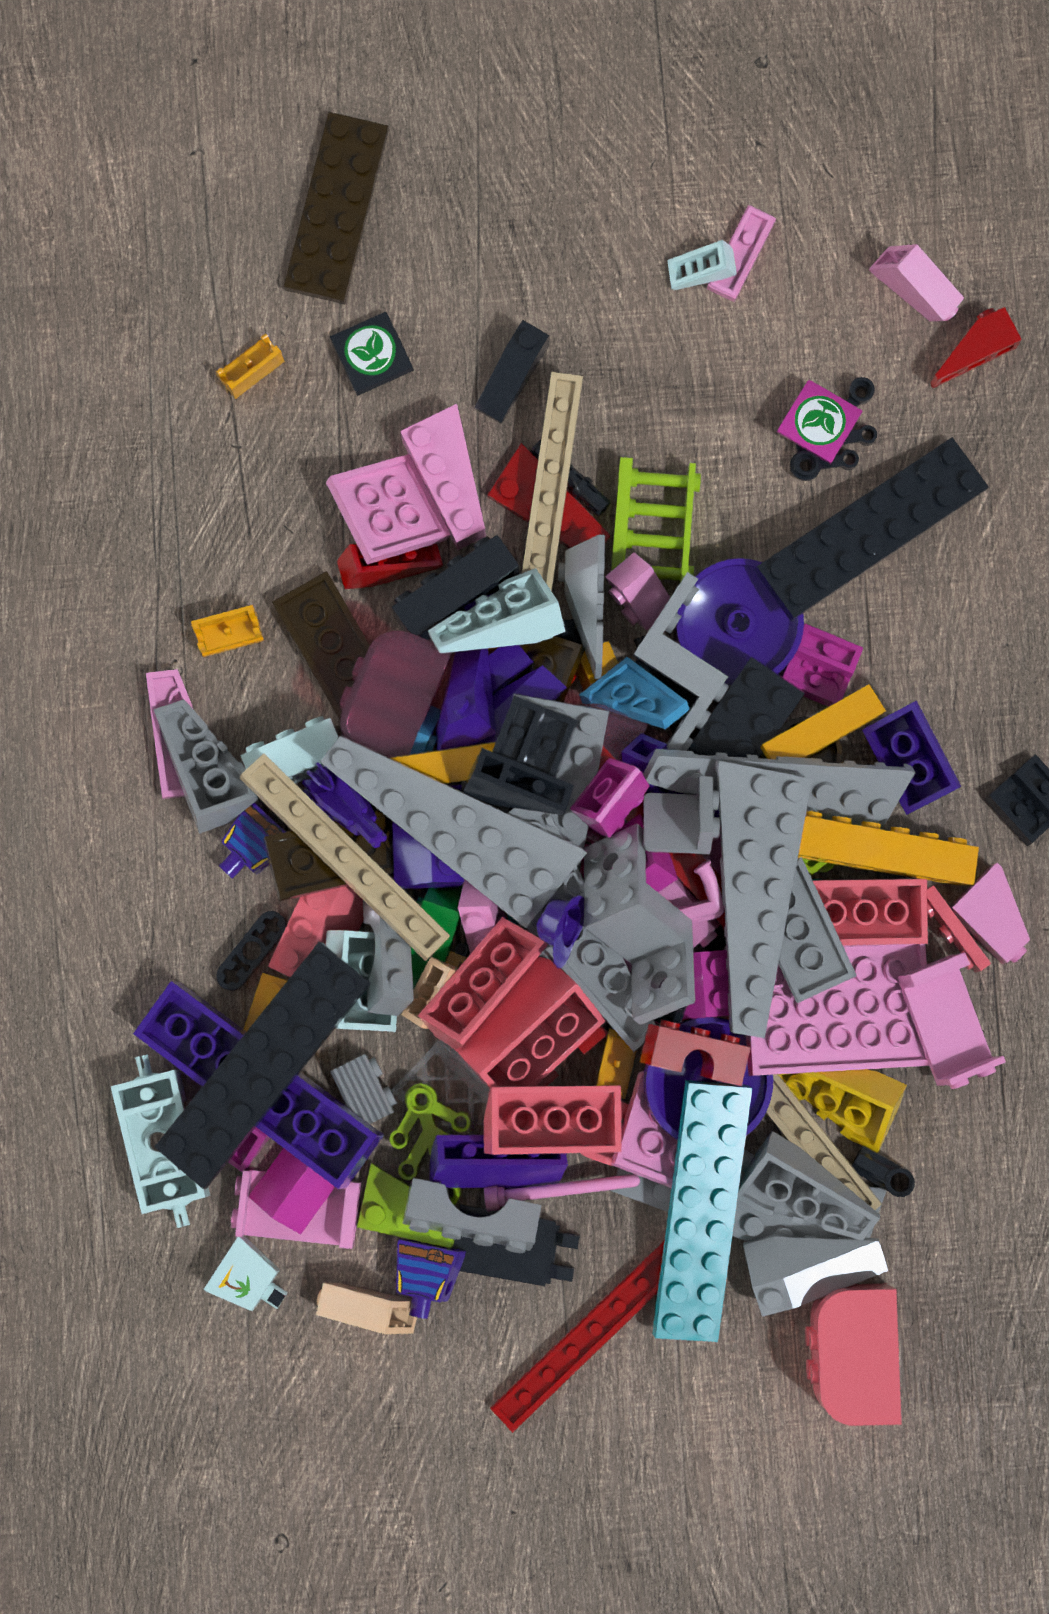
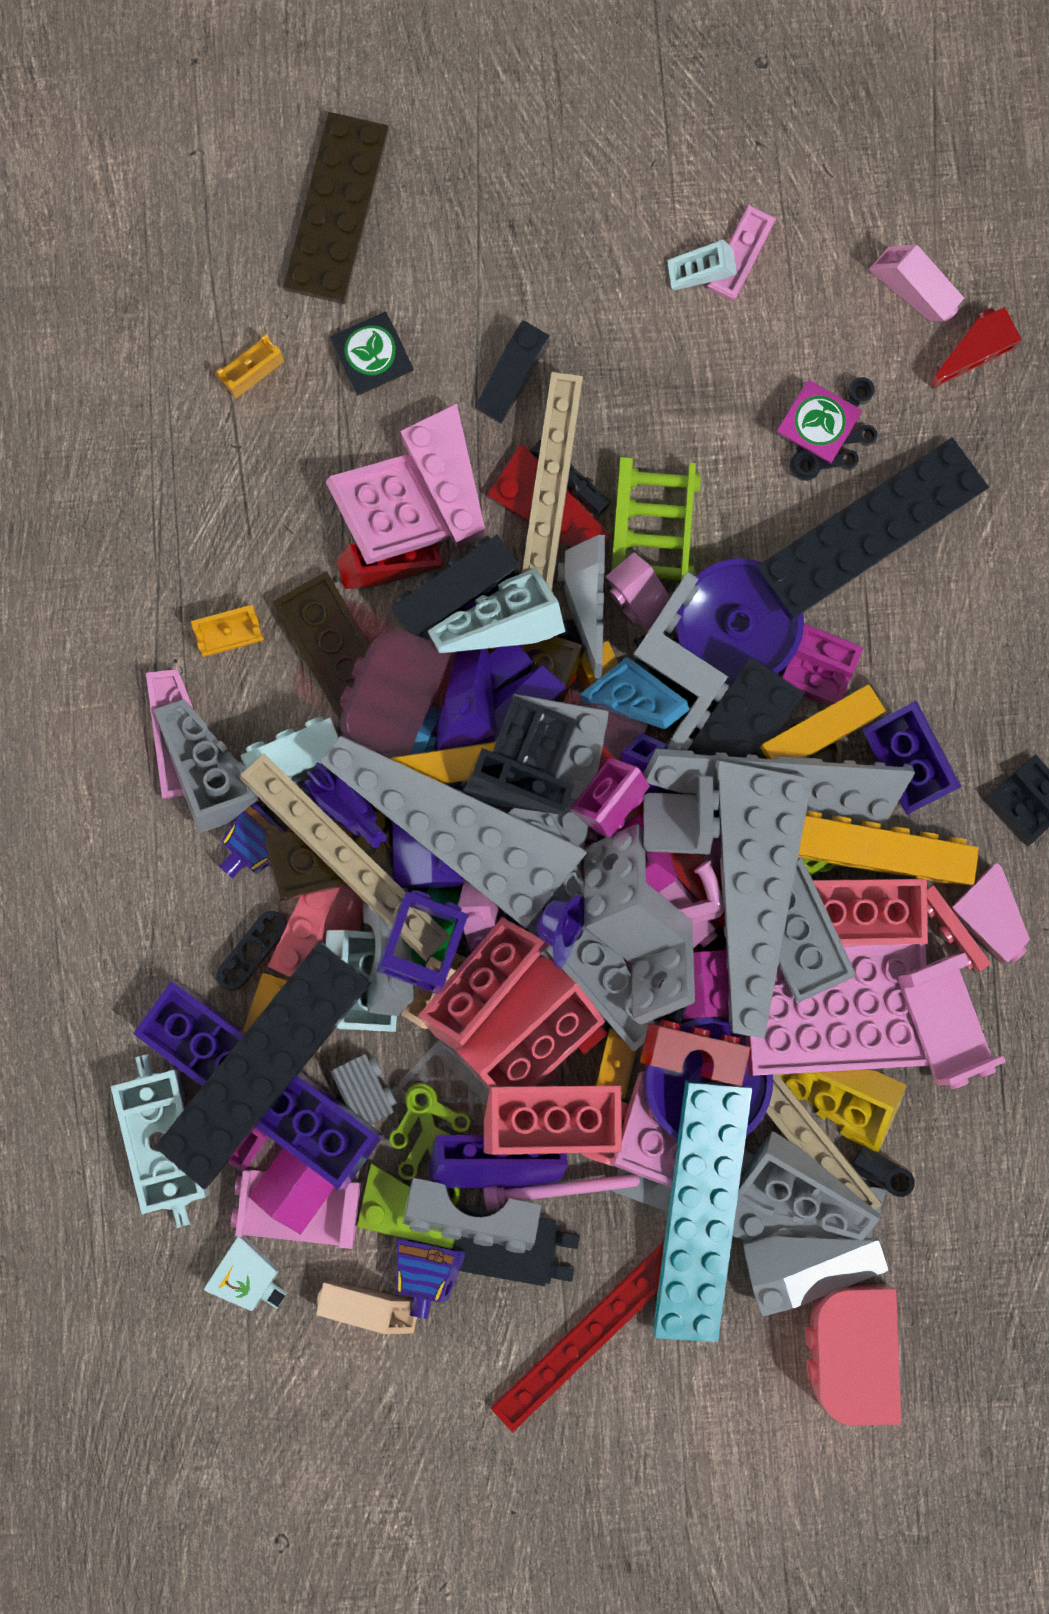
(409, 971): none -> dark purple window

